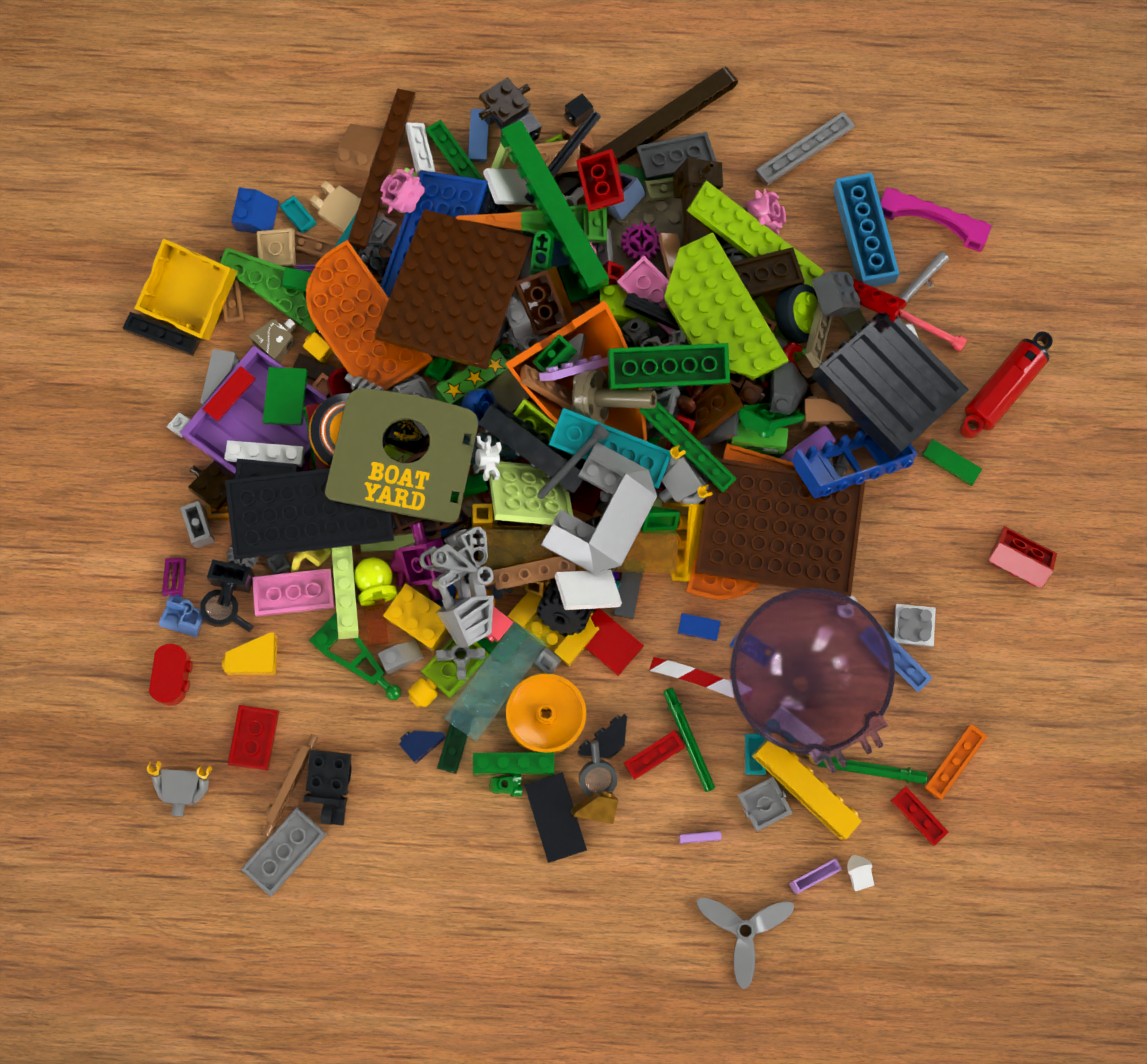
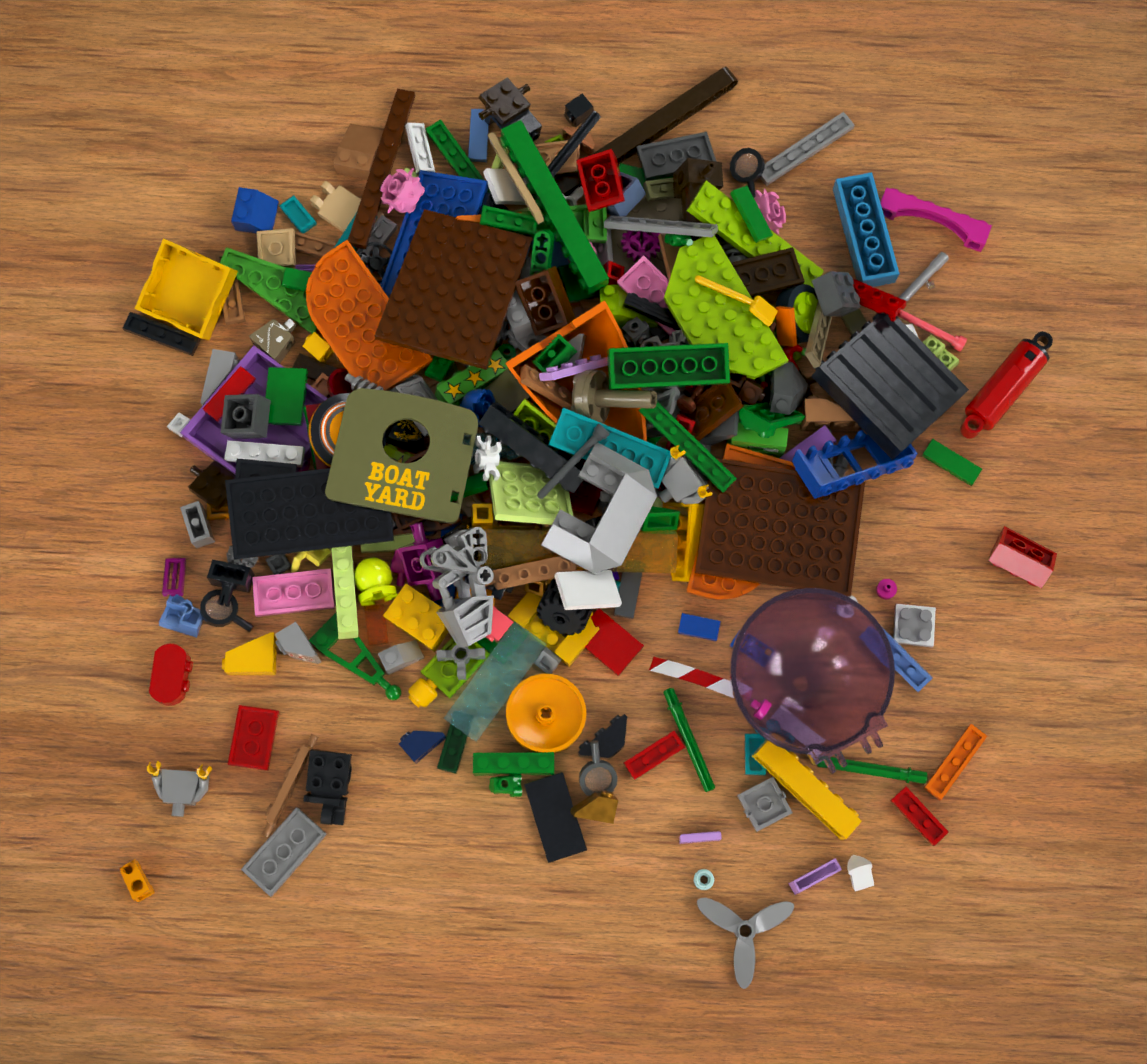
(136, 881): none -> light orange leg
(245, 416): none -> dark grey brick
(296, 644): none -> light grey slope
(508, 220): none -> green tile
(516, 178): none -> tan tile
(661, 226): none -> light grey tile
(678, 240): none -> green piece
(710, 879): none -> light aqua plate
(747, 167): none -> piece
(751, 214): none -> green tile
(758, 306): none -> yellow piece
(760, 708): none -> dark pink tile
(786, 326): none -> orange tile
(886, 589): none -> dark pink tile
(941, 353): none -> yellowish green slope

